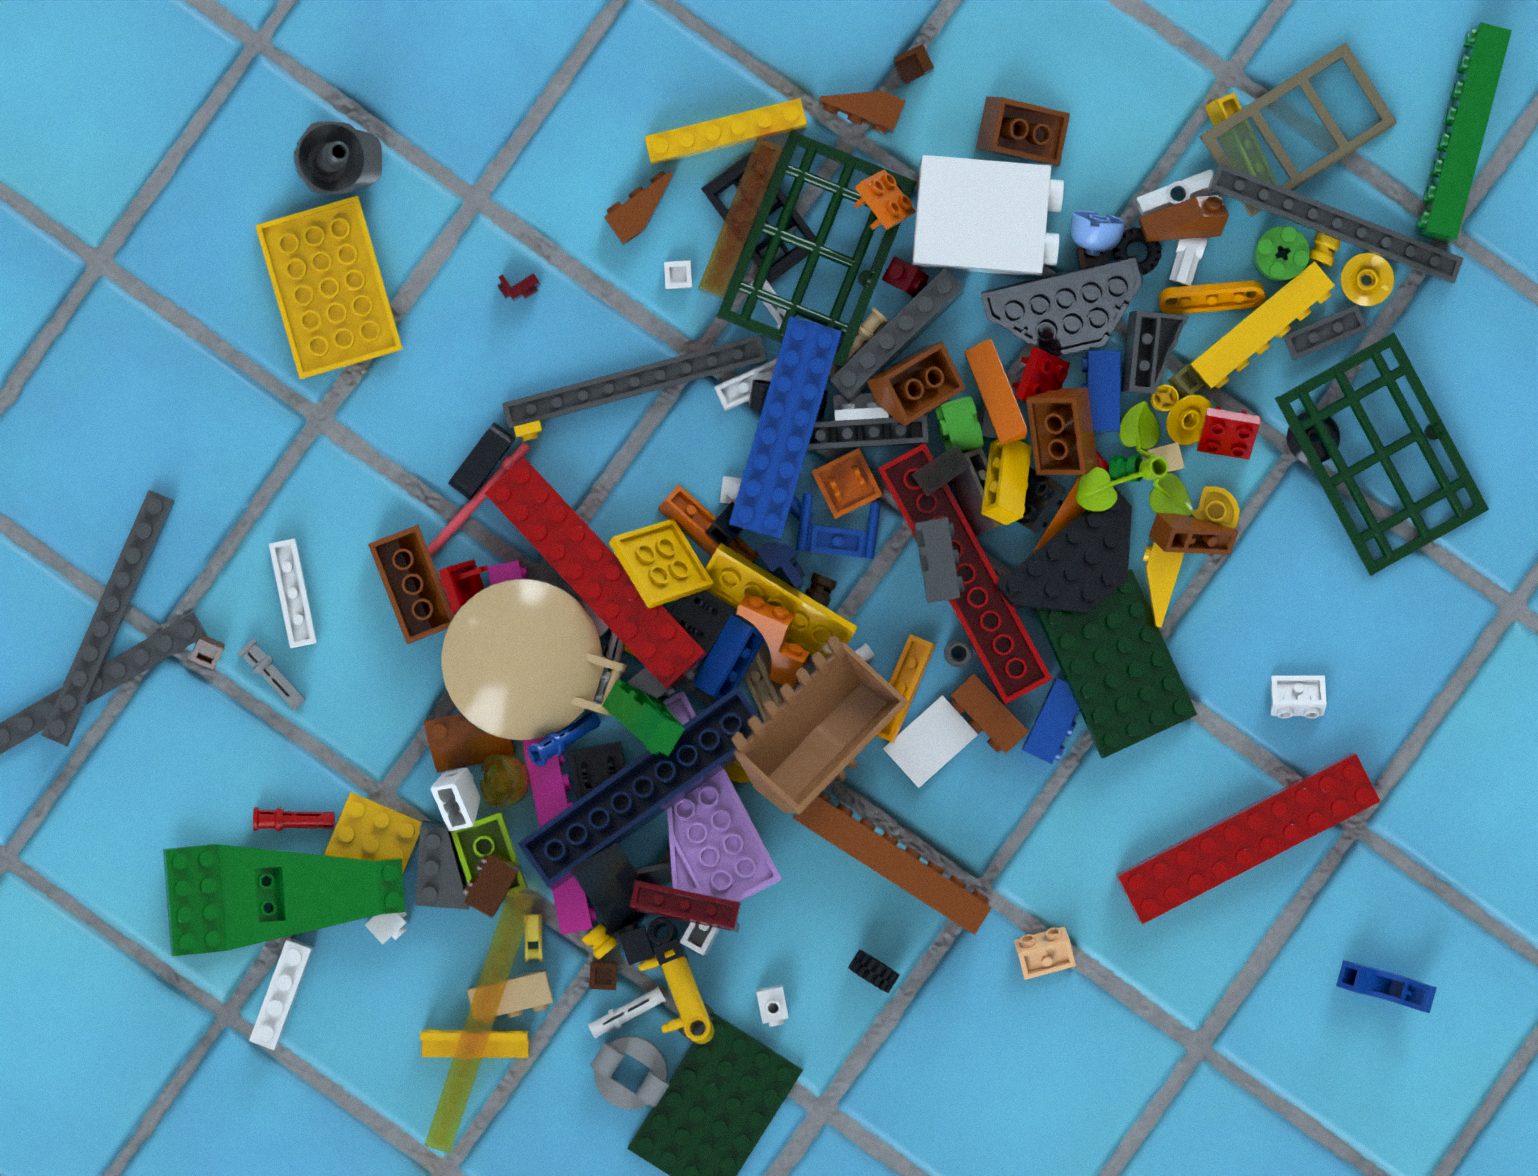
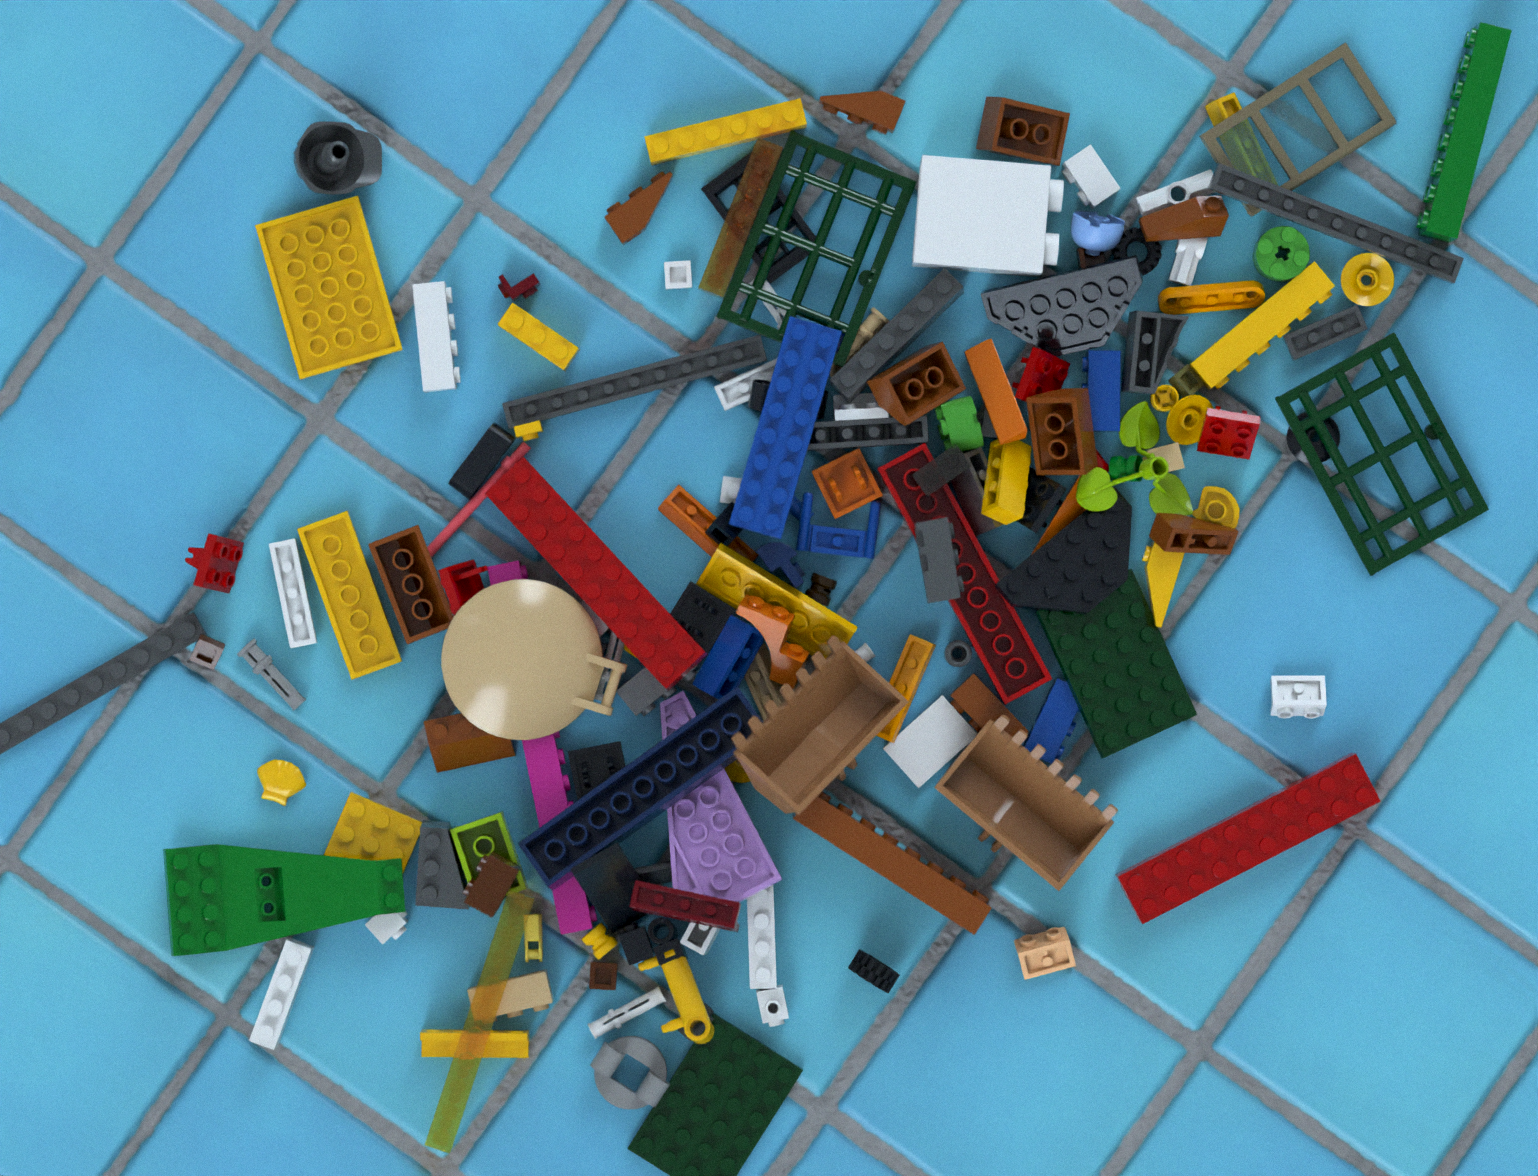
(108, 618): dark grey plate -> none
(216, 562): none -> red plate
(280, 780): none -> yellow animal
(281, 819): red pin -> none
(349, 595): none -> yellow plate
(435, 336): none -> white brick
(457, 798): white torso -> none
(504, 780): clear yellow cylinder -> none
(538, 337): none -> yellow brick
(555, 743): blue pin -> none
(644, 716): green wedge -> none
(661, 563): yellow plate -> none
(762, 939): none -> white brick
(884, 200): orange plate -> none
(905, 277): dark red bracket -> none
(913, 64): reddish brown panel -> none
(1025, 802): none -> medium nougat piece
(1090, 177): none -> white brick
(1324, 249): yellow wheel -> none
(1386, 986): blue arch -> none

